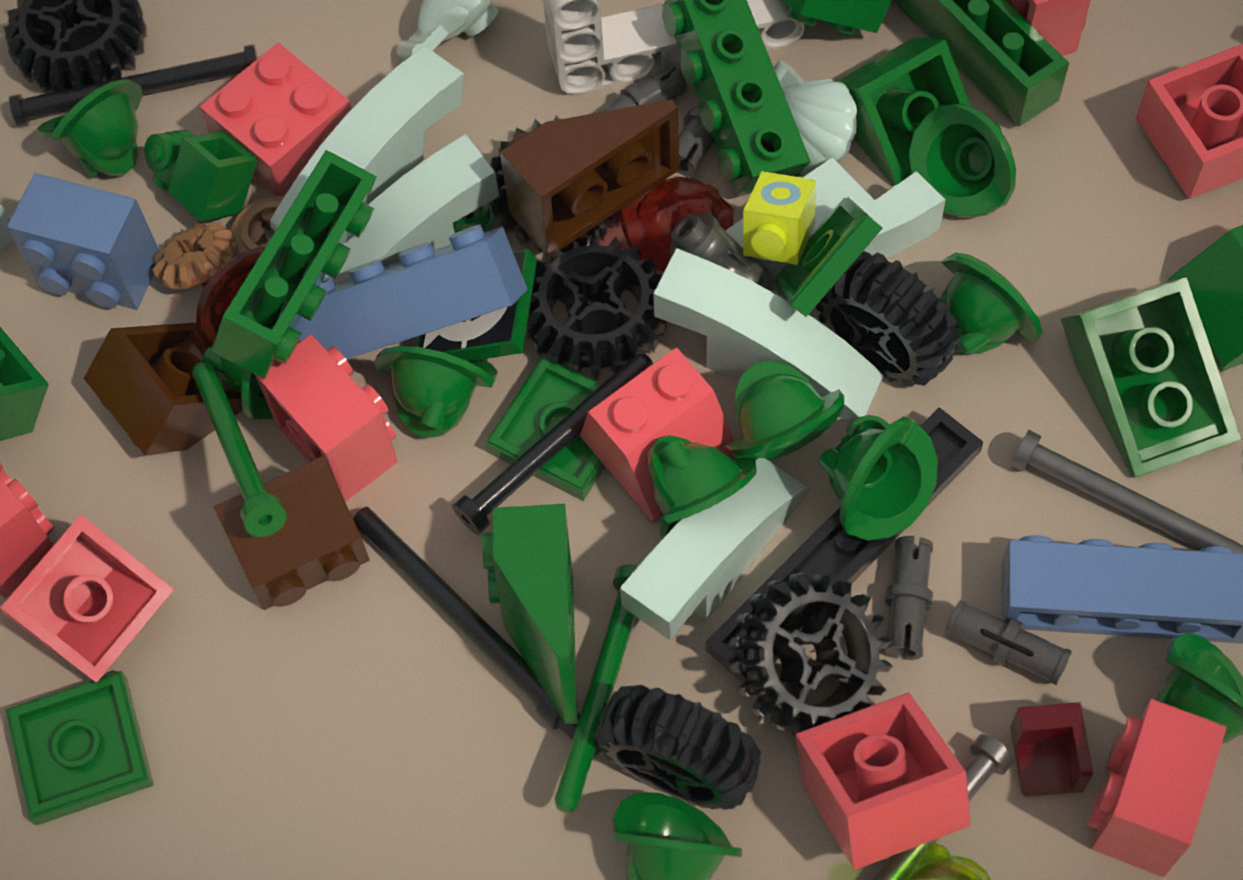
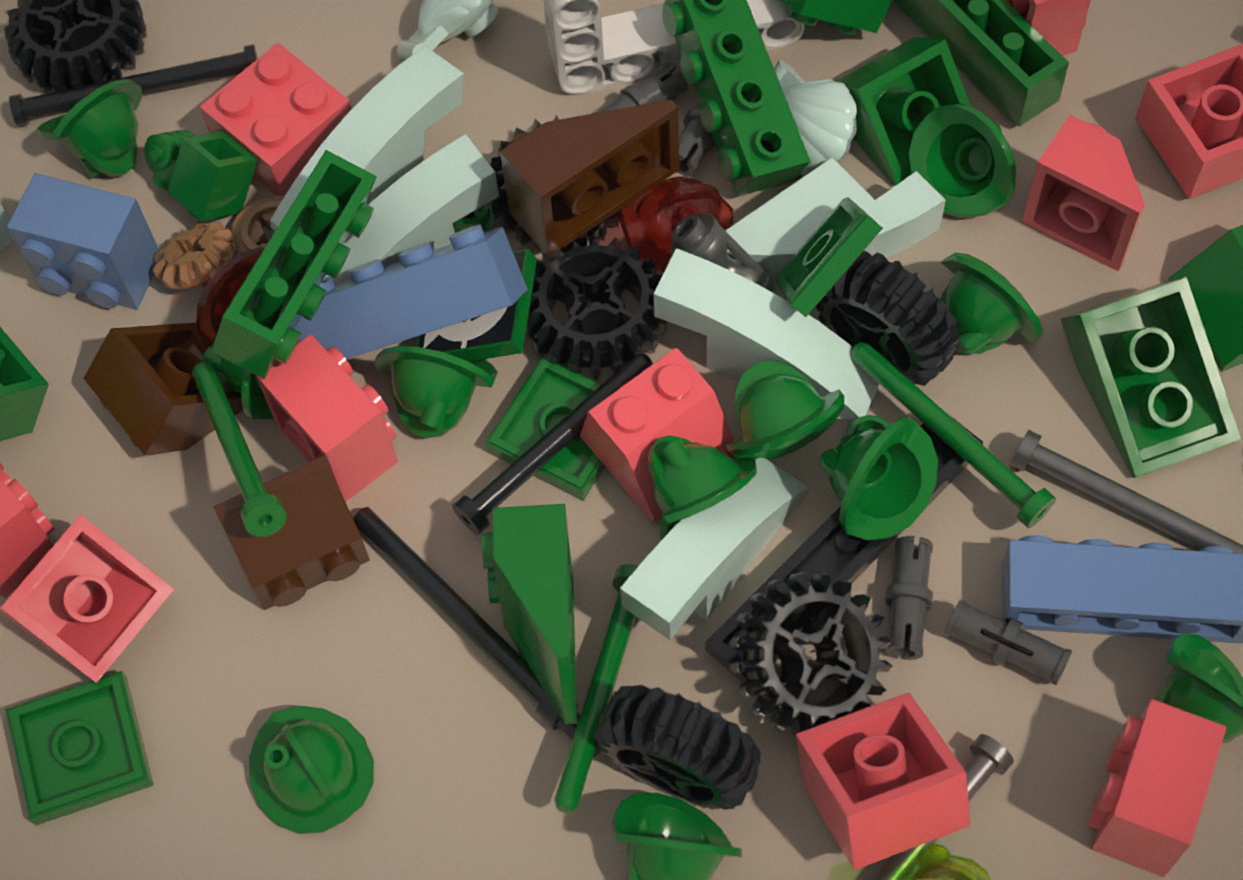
(310, 769): none -> green helmet
(779, 217): neon yellow brick -> none
(1032, 504): none -> green bar
(1051, 749): dark red panel -> none
(1086, 193): none -> coral slope

